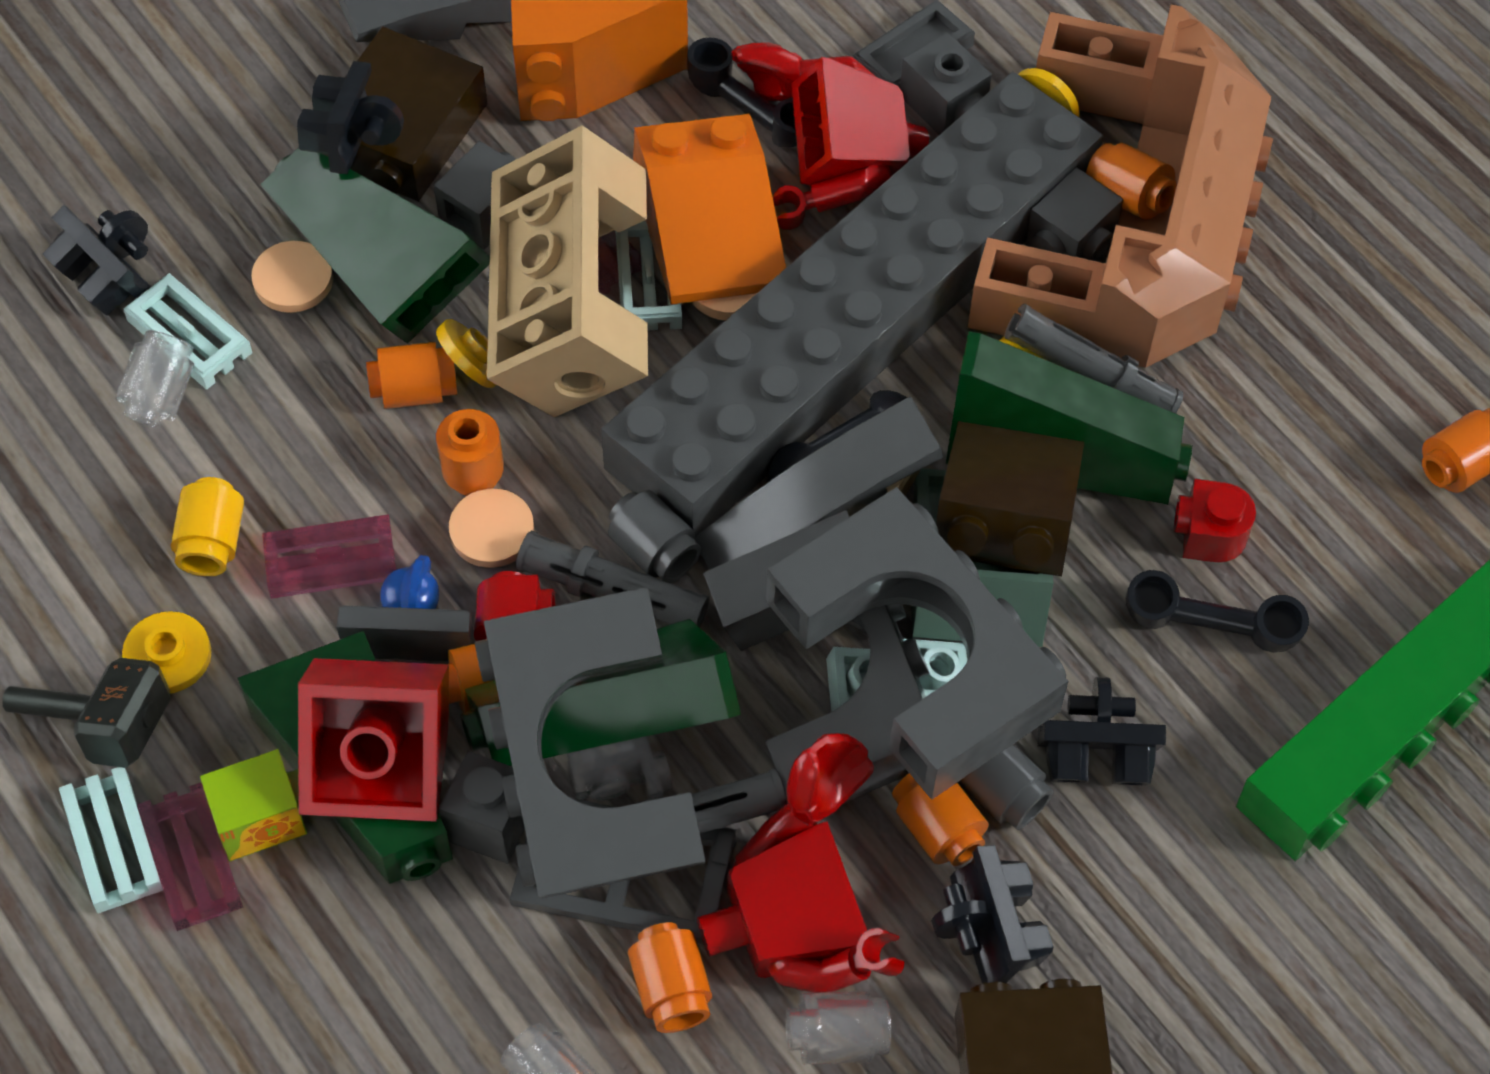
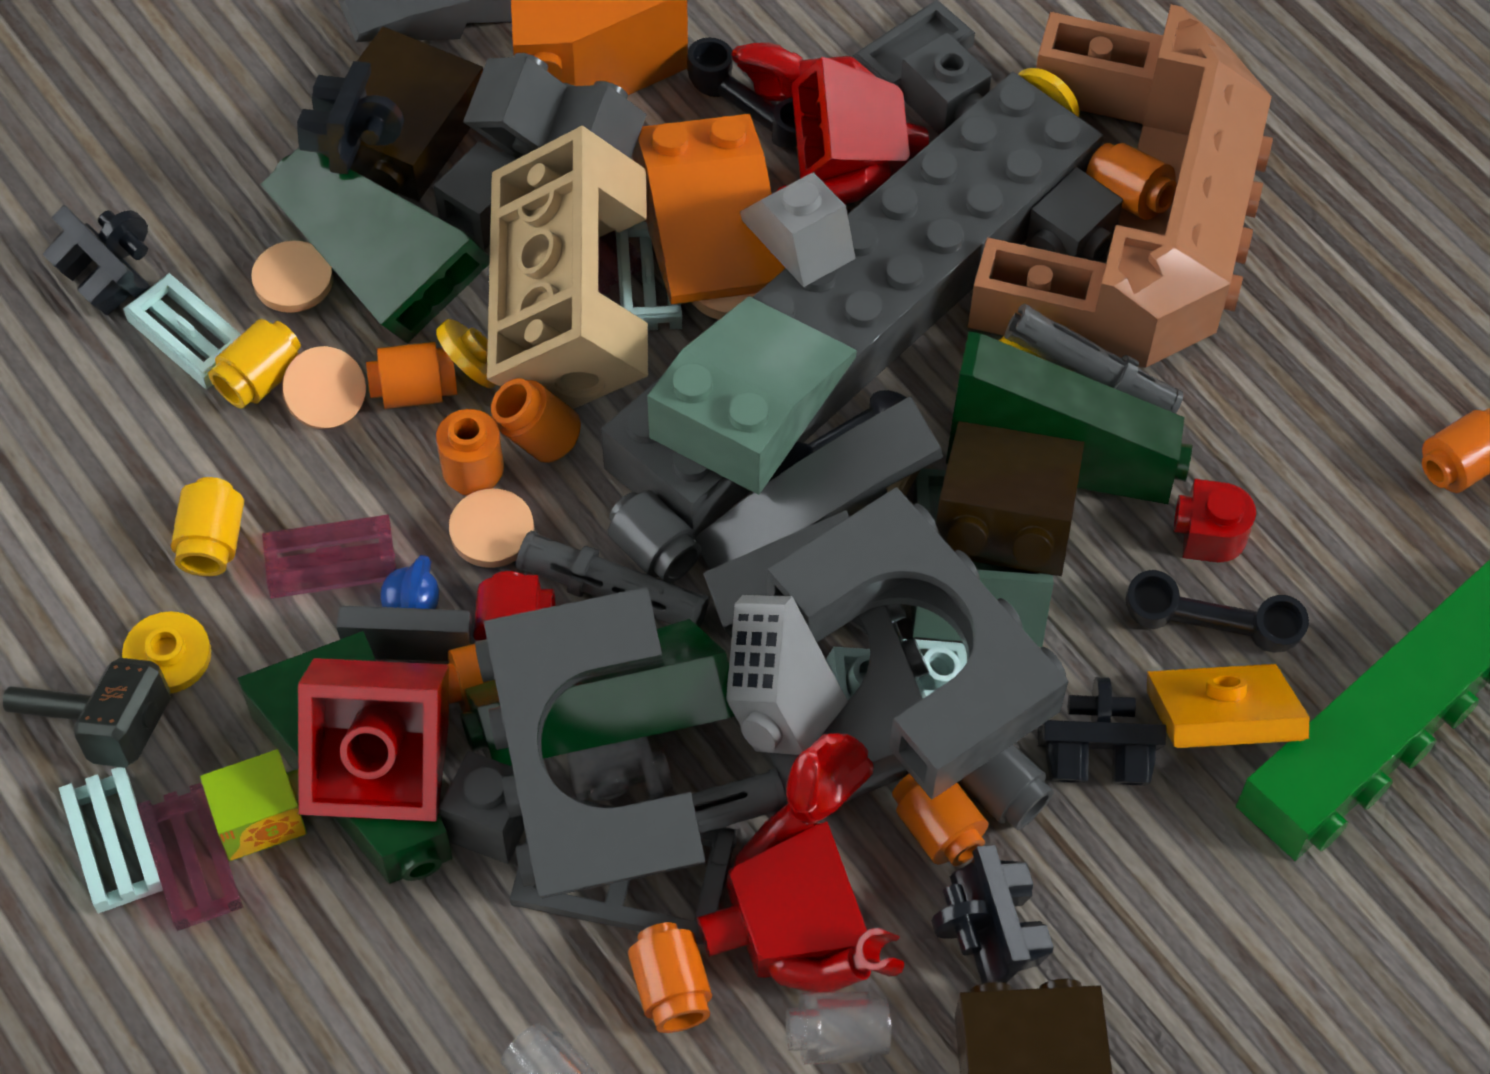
(155, 378): clear brick -> none
(254, 362): none -> yellow brick
(323, 387): none -> light nougat piece
(527, 107): none -> dark grey brick
(535, 419): none -> orange brick
(746, 392): none -> sand green slope
(779, 677): none -> light grey slope
(803, 228): none -> light grey slope
(1227, 706): none -> light orange plate

